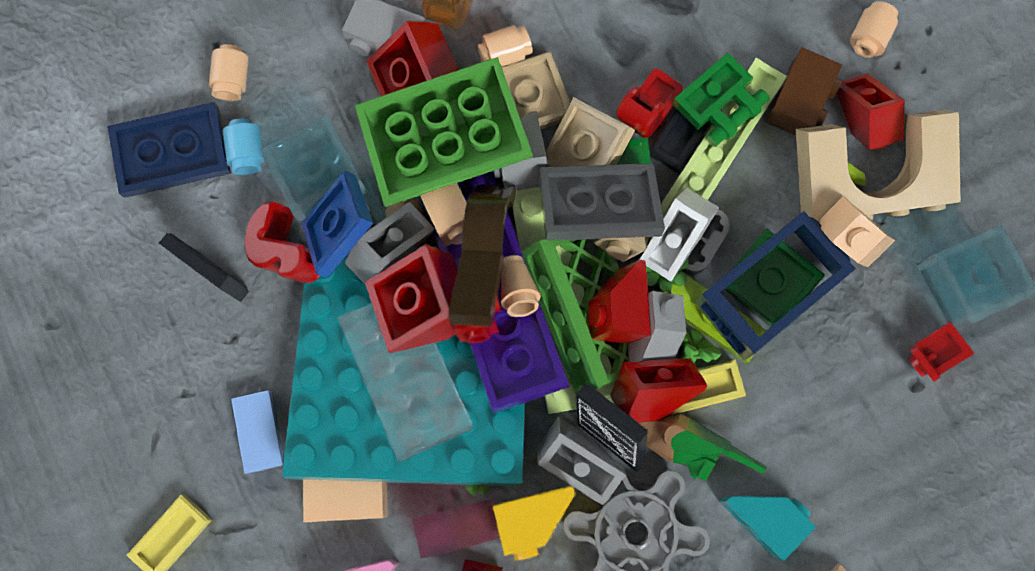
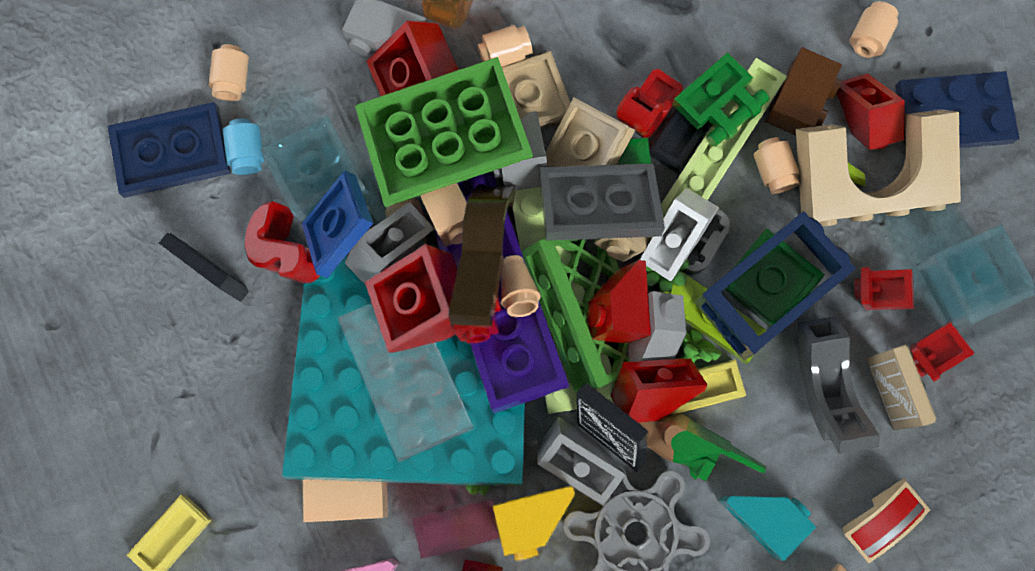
(258, 432): light blue tile -> none
(777, 165): none -> light nougat brick
(829, 387): none -> dark grey arch
(855, 232): light nougat slope -> none
(885, 289): none -> red bracket
(889, 521): none -> slope
(901, 389): none -> tan tile
(980, 99): none -> dark blue plate

